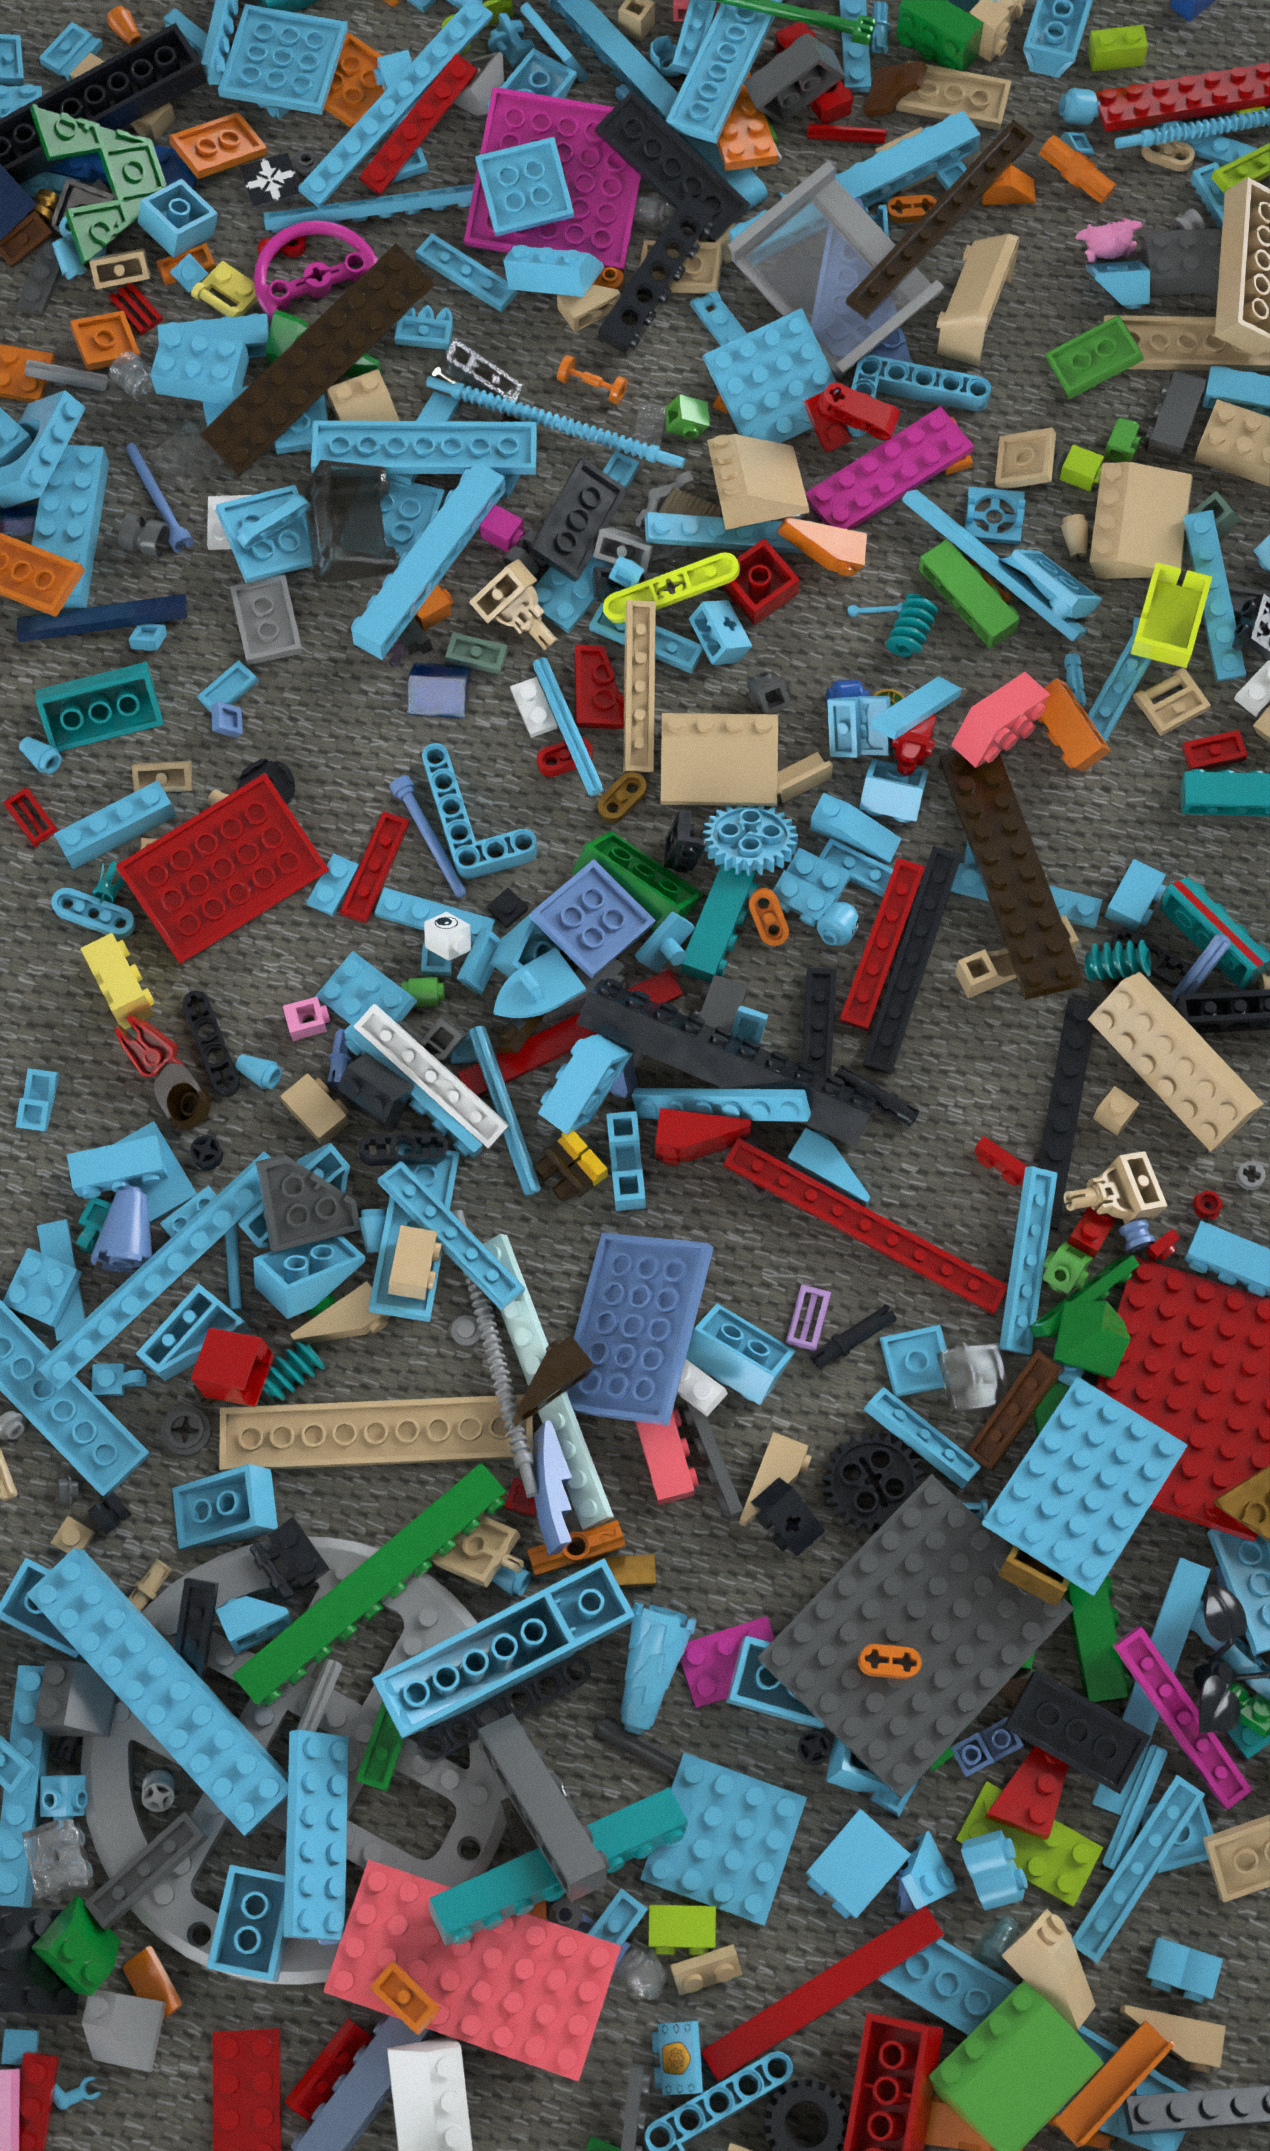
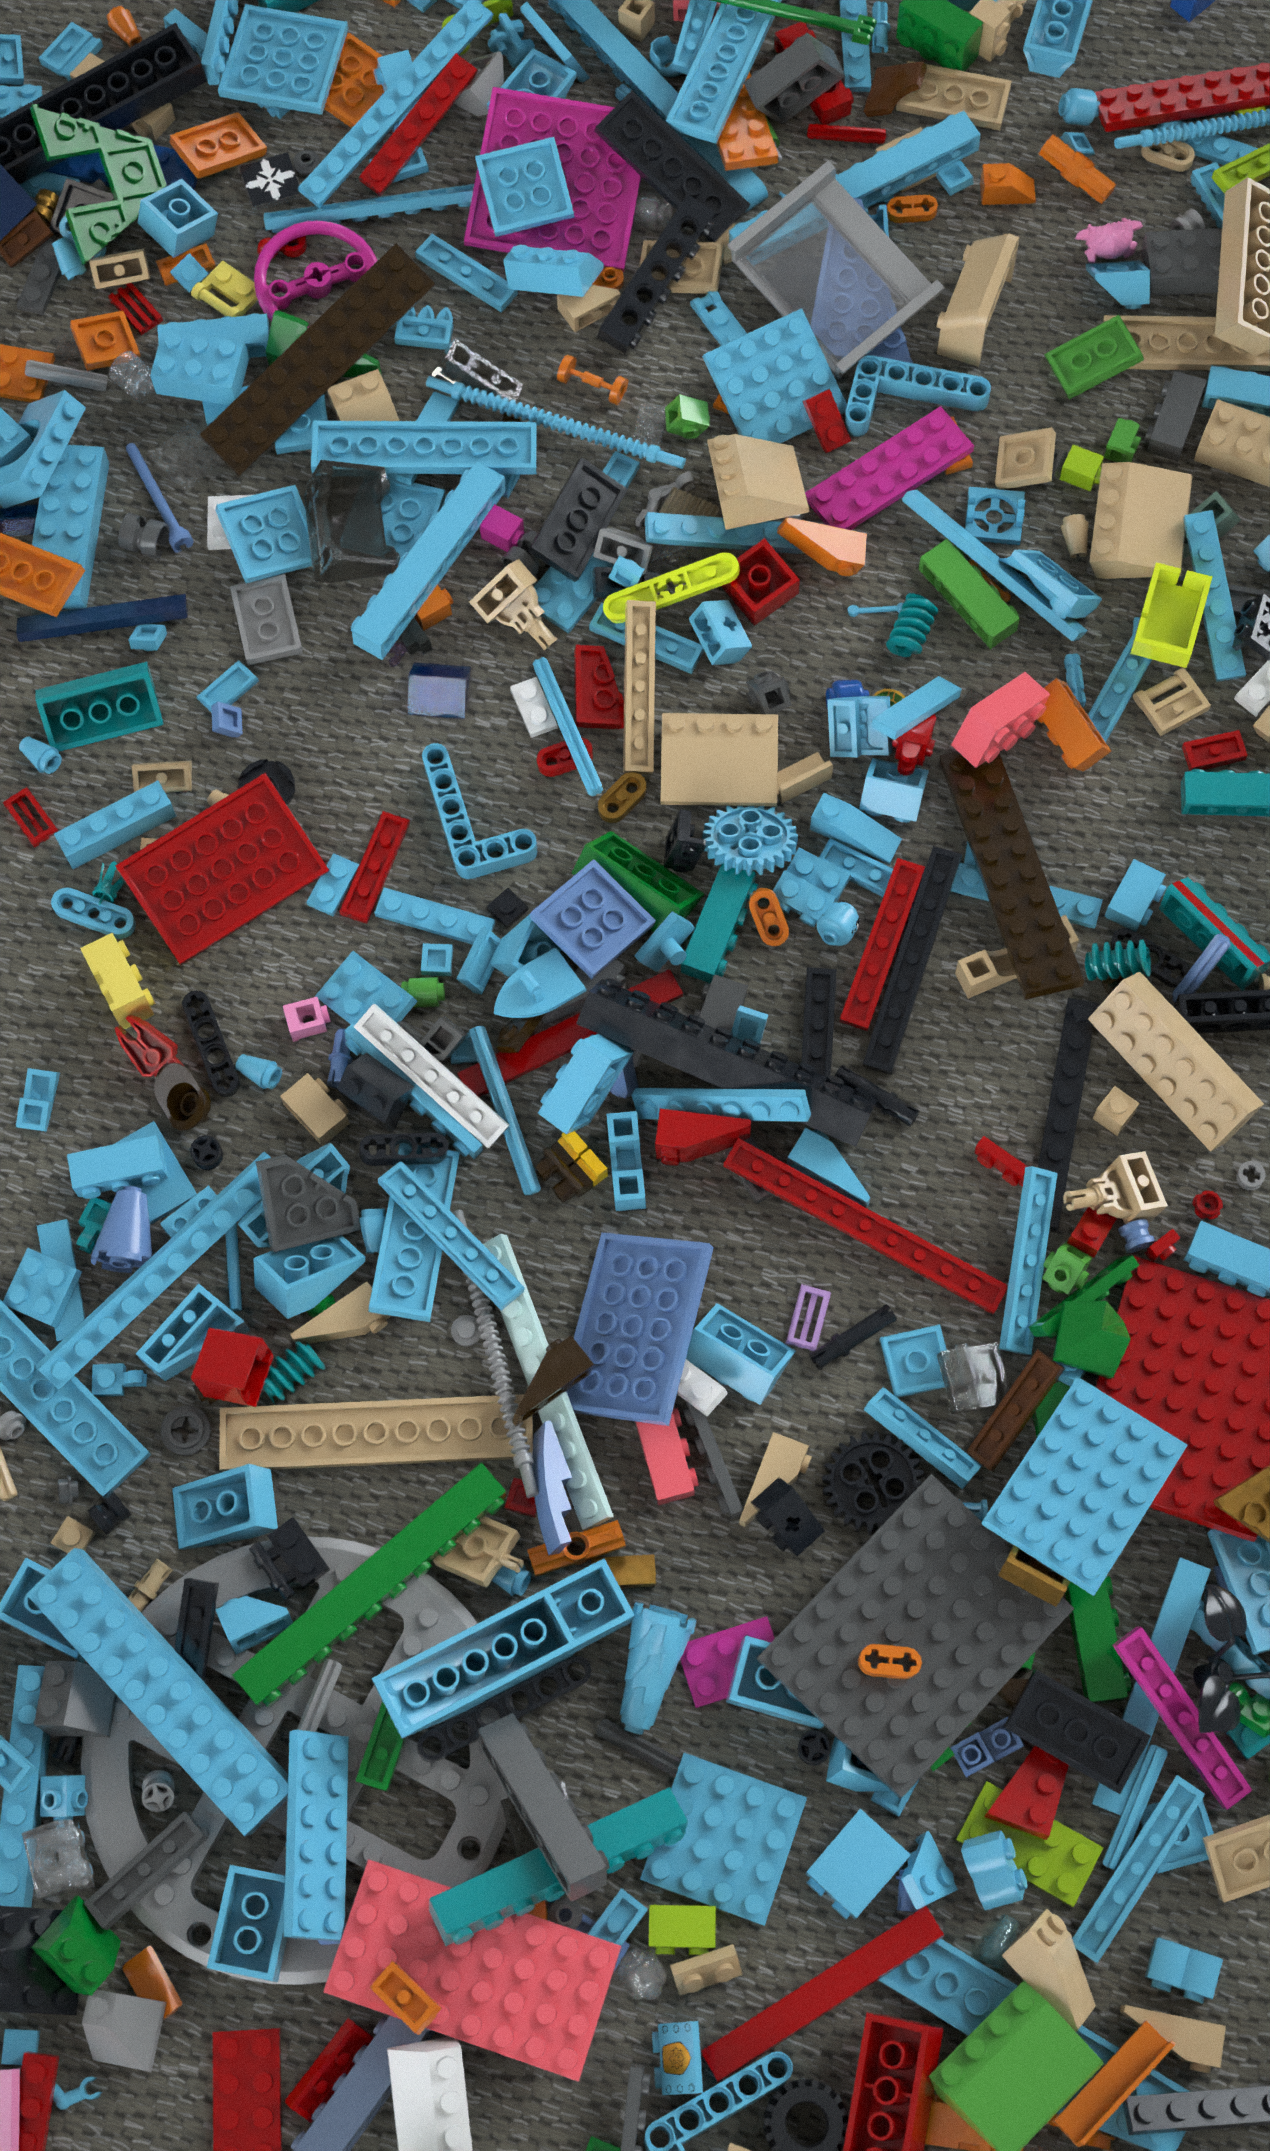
(272, 521): medium azure plate -> none
(404, 790): medium blue piece -> none
(413, 1262): tan brick -> none
(447, 936): white brick -> none
(476, 653): sand green plate -> none
(859, 411): red piece -> none
(939, 220): dark brown plate -> none
(1117, 48): lime brick -> none

